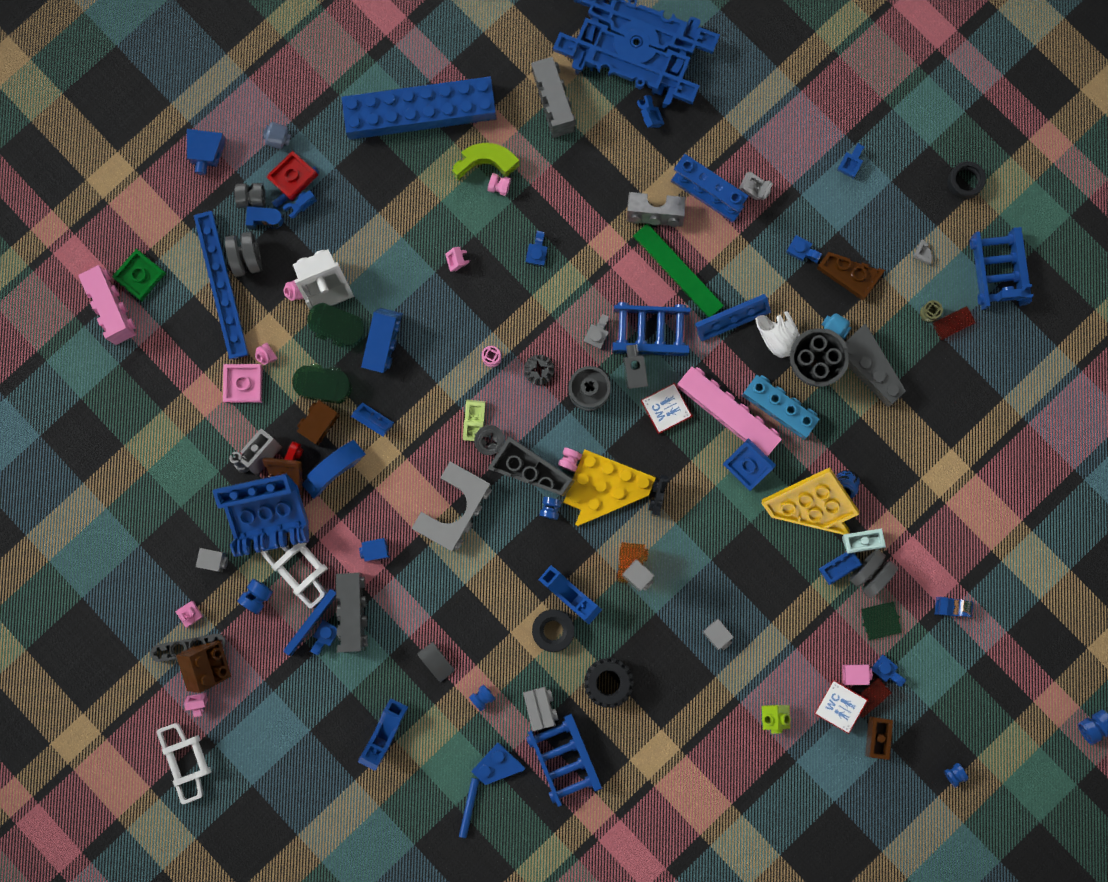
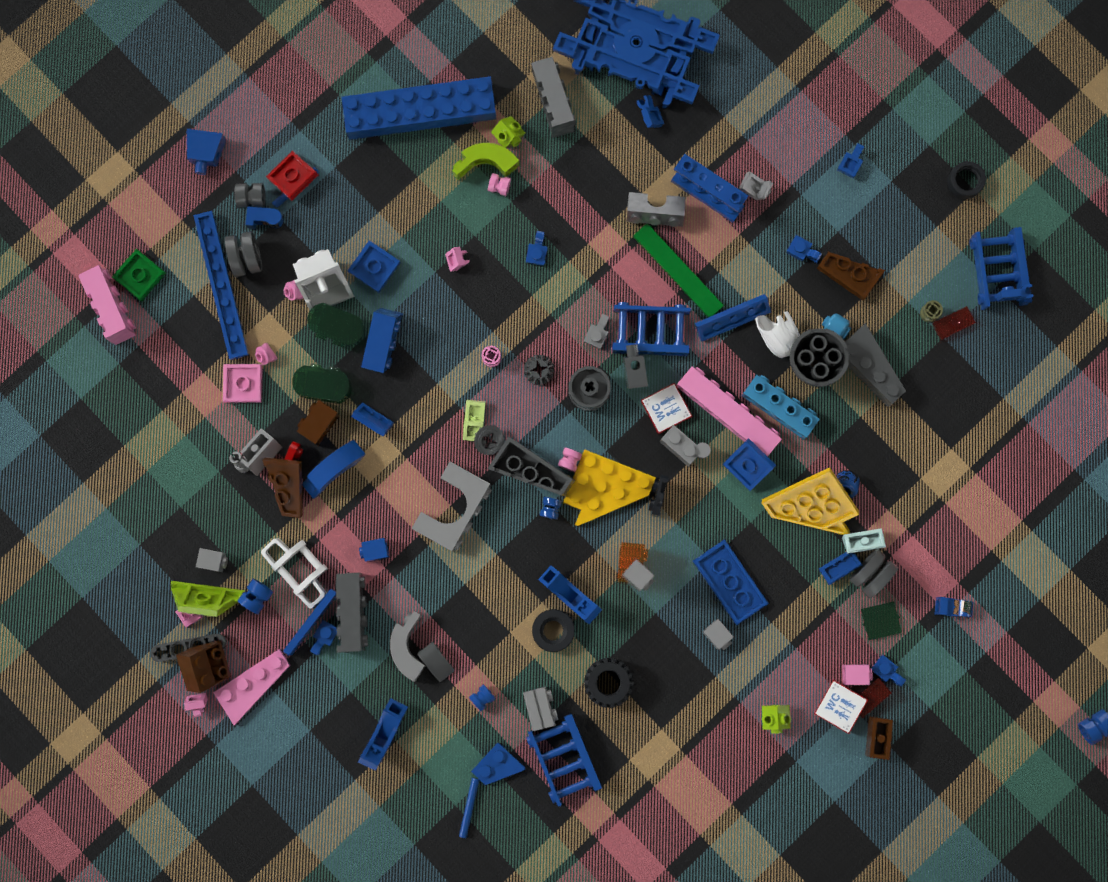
(178, 779): white bar -> none
(203, 599): none -> lime wing
(245, 690): none -> bright pink wing
(263, 513): blue slope -> none
(276, 135): sand blue head -> none
(303, 201): blue plate -> none
(374, 266): none -> blue plate
(400, 651): none -> light grey arch
(508, 132): none -> lime brick
(683, 446): none -> light grey hinge
(730, 582): none -> blue tile
(923, 253): light grey tile -> none
(956, 775): blue wheel -> none

